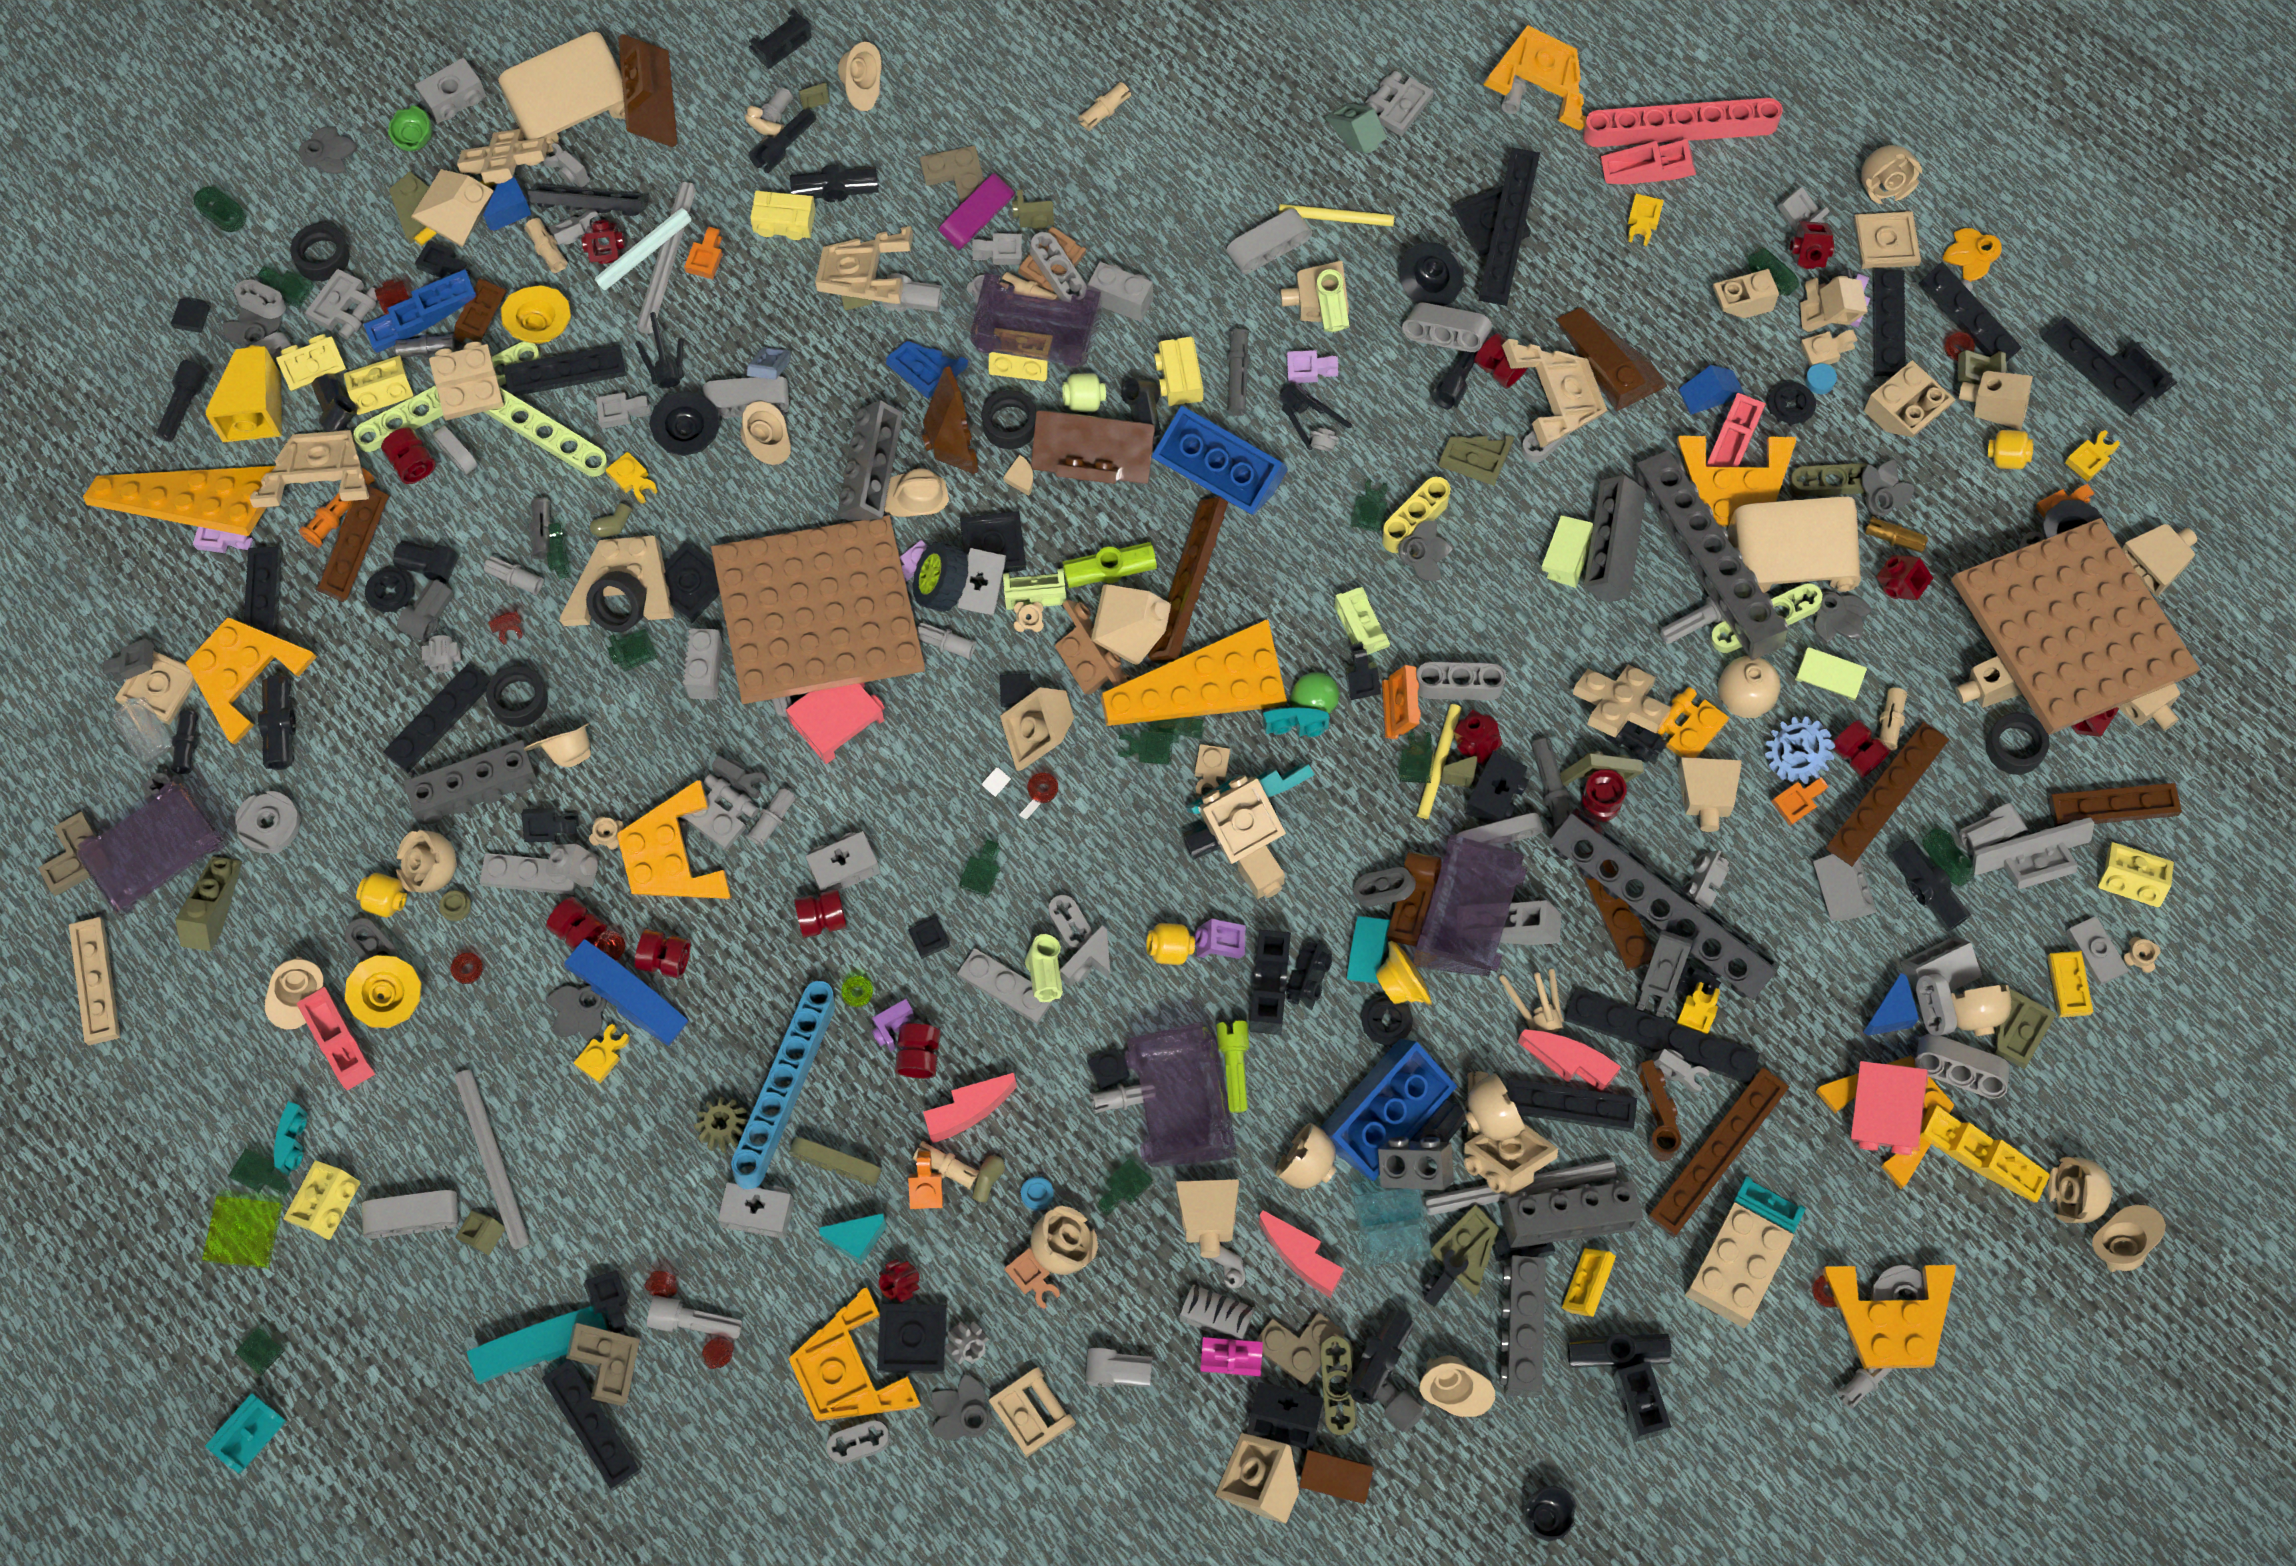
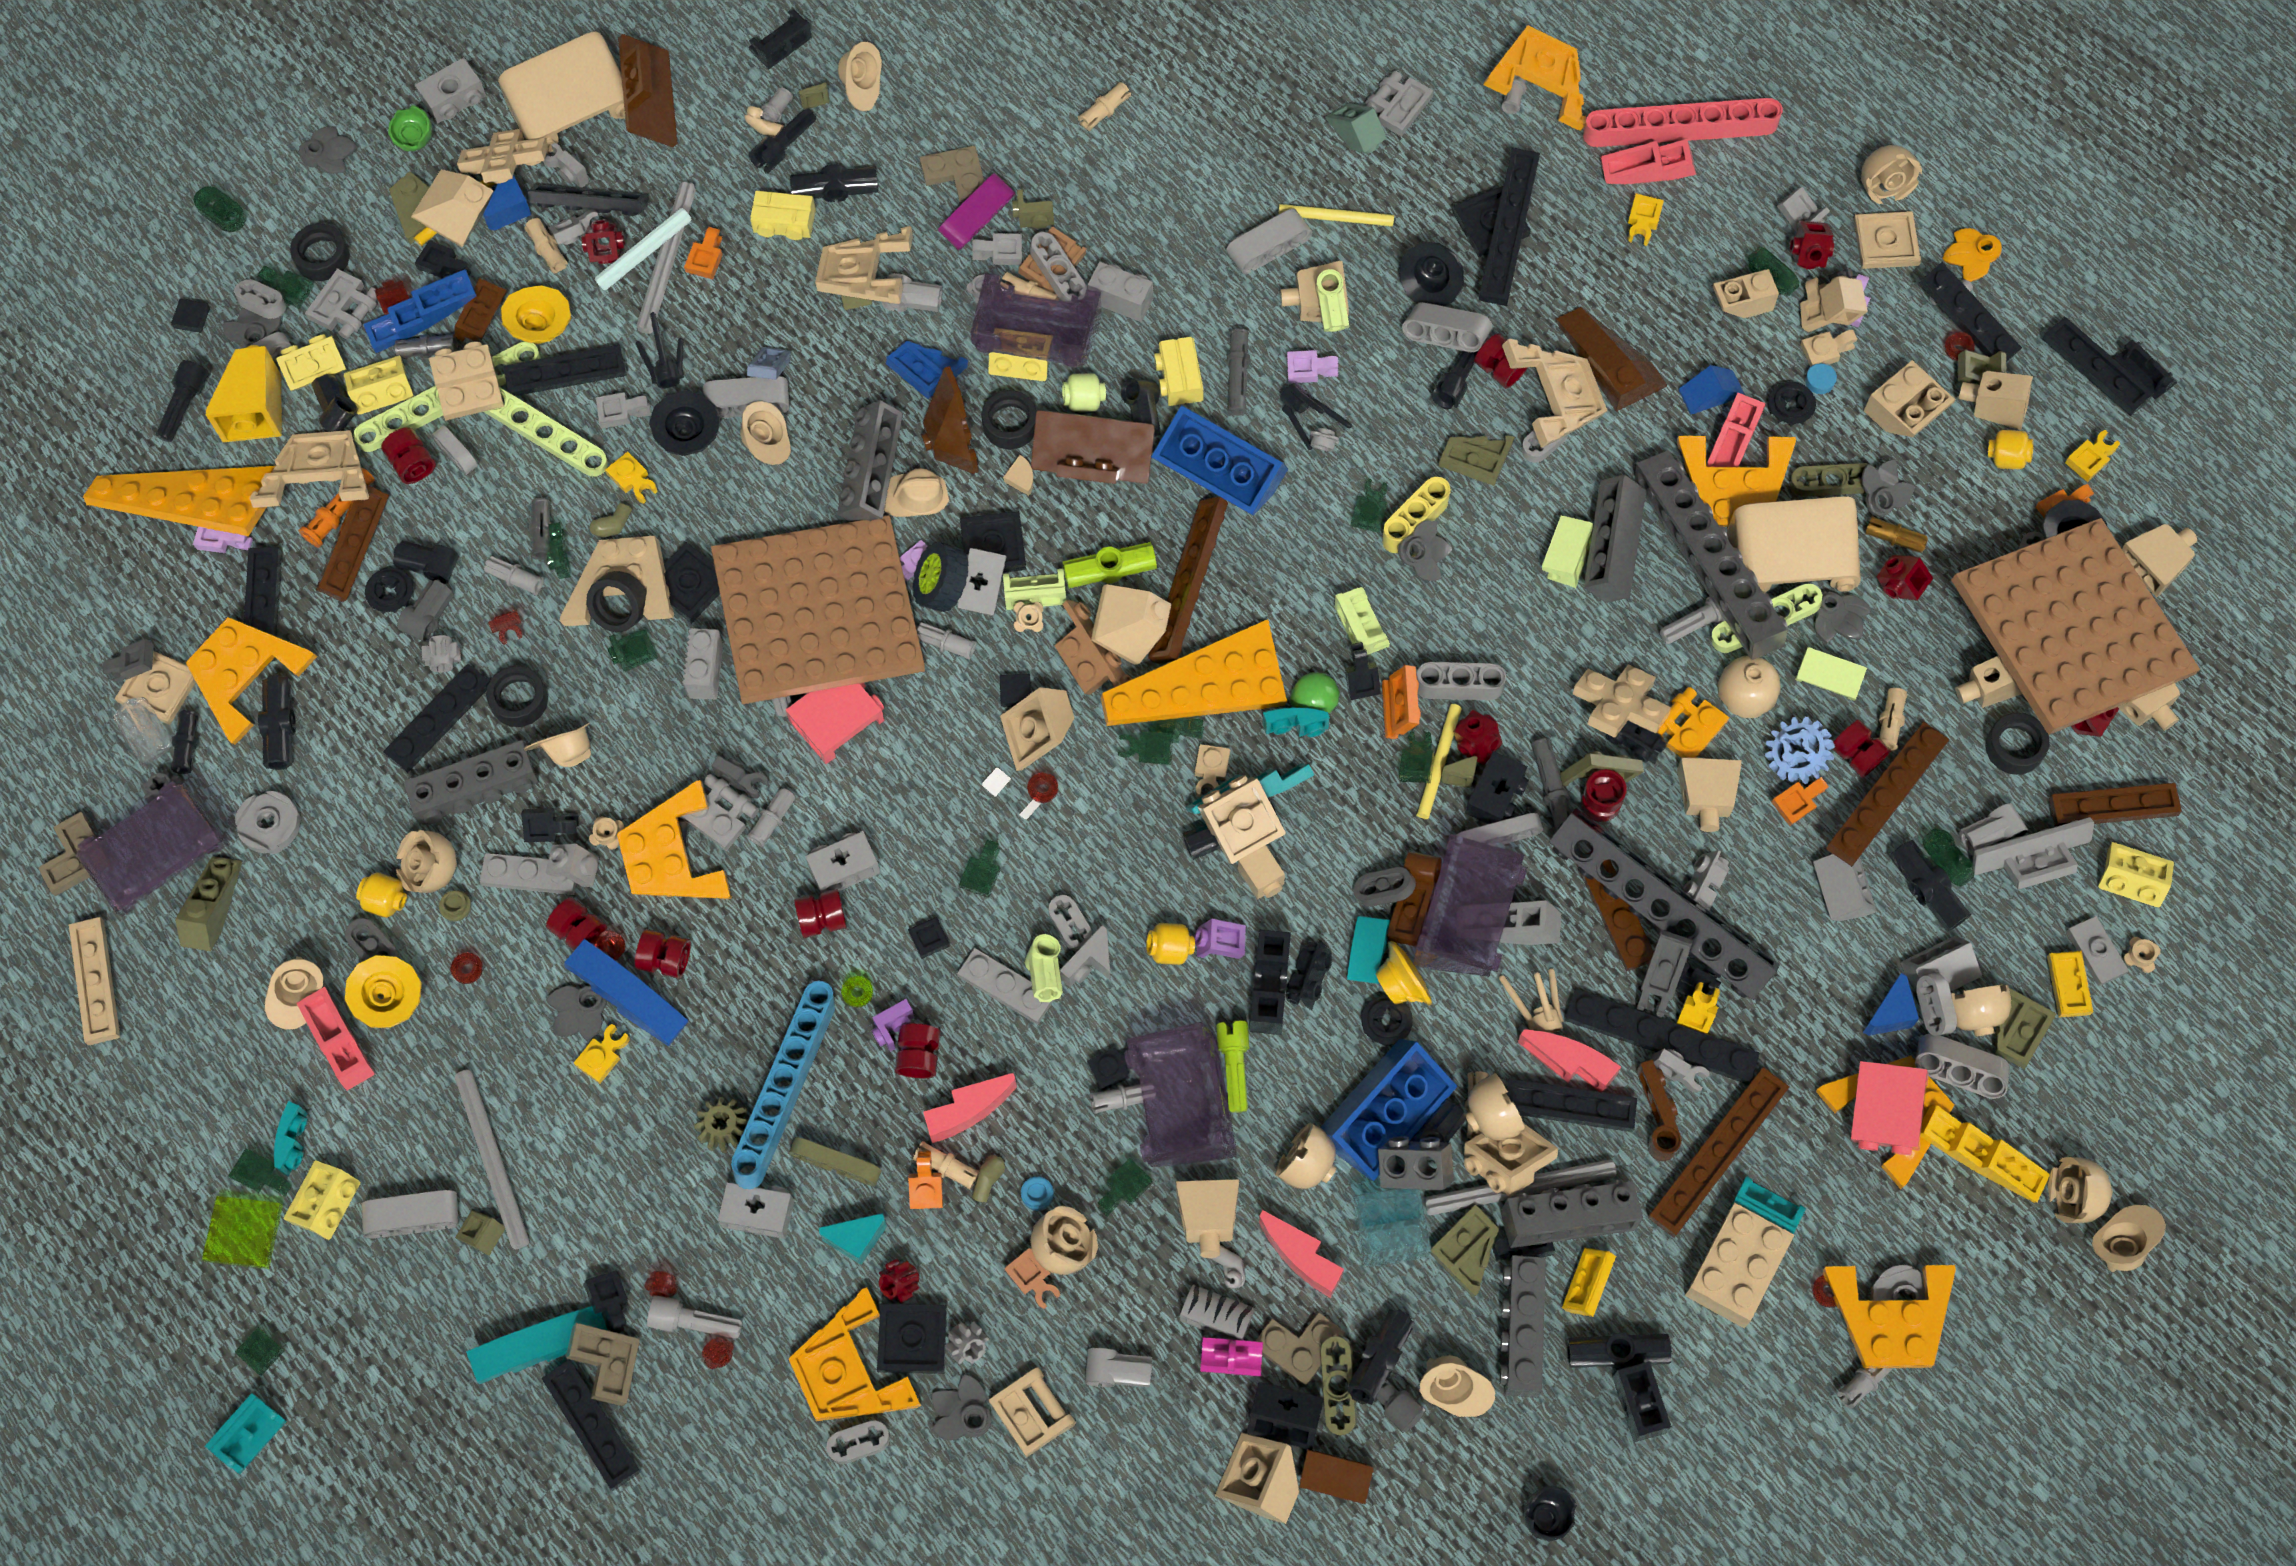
(1437, 1286): black plate -> none
(1889, 321): black plate -> none

